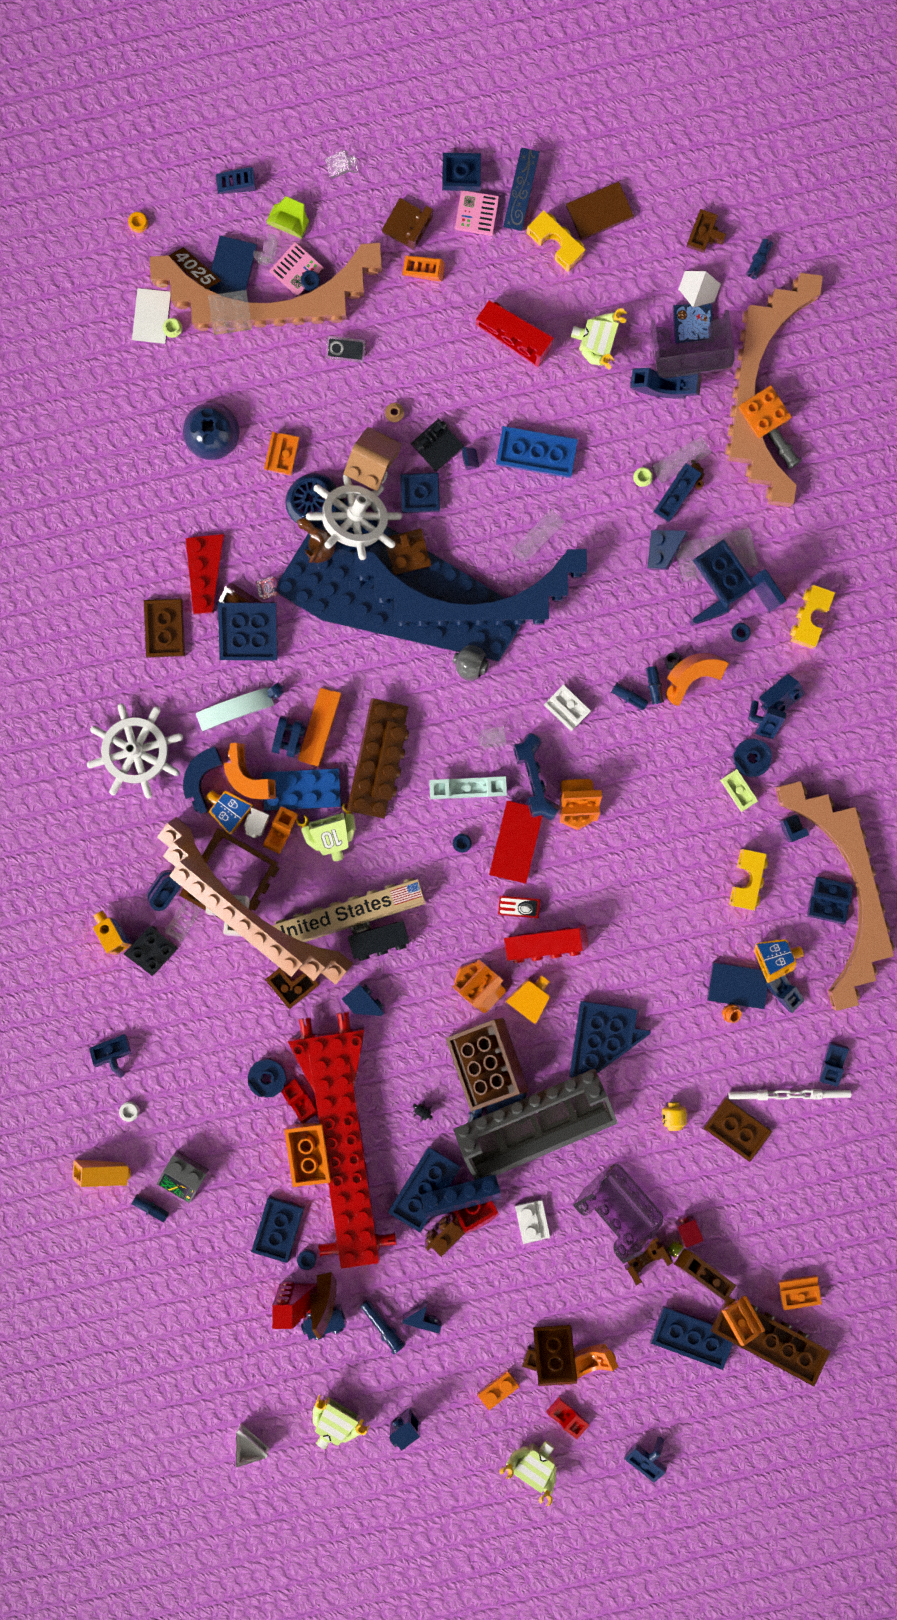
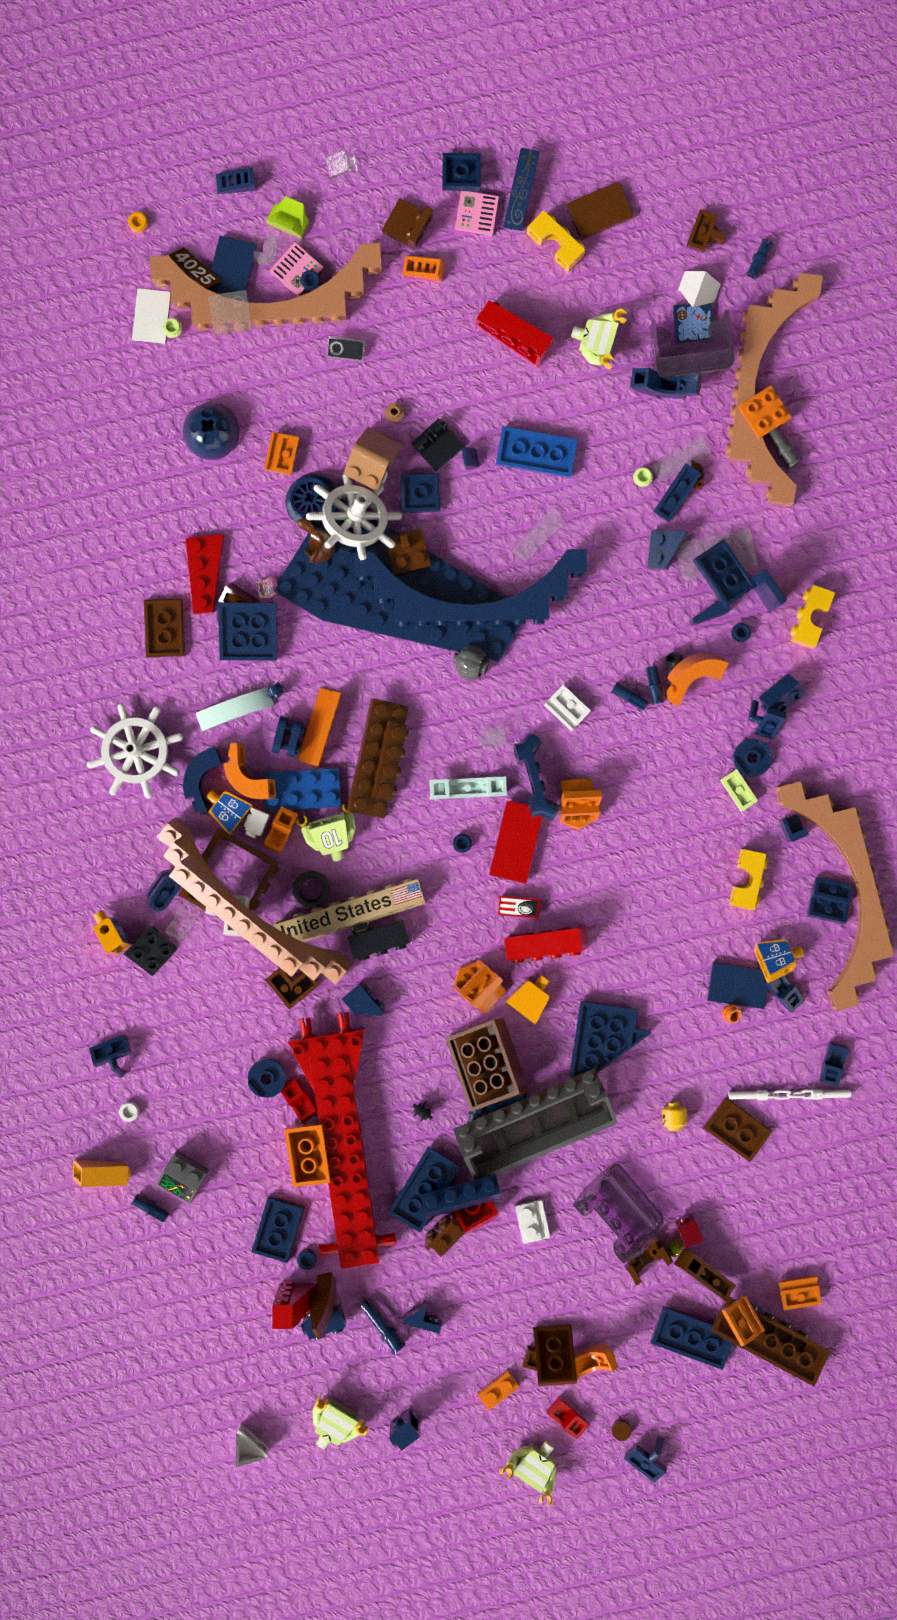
(325, 889): none -> black tyre
(621, 1430): none -> reddish brown tile

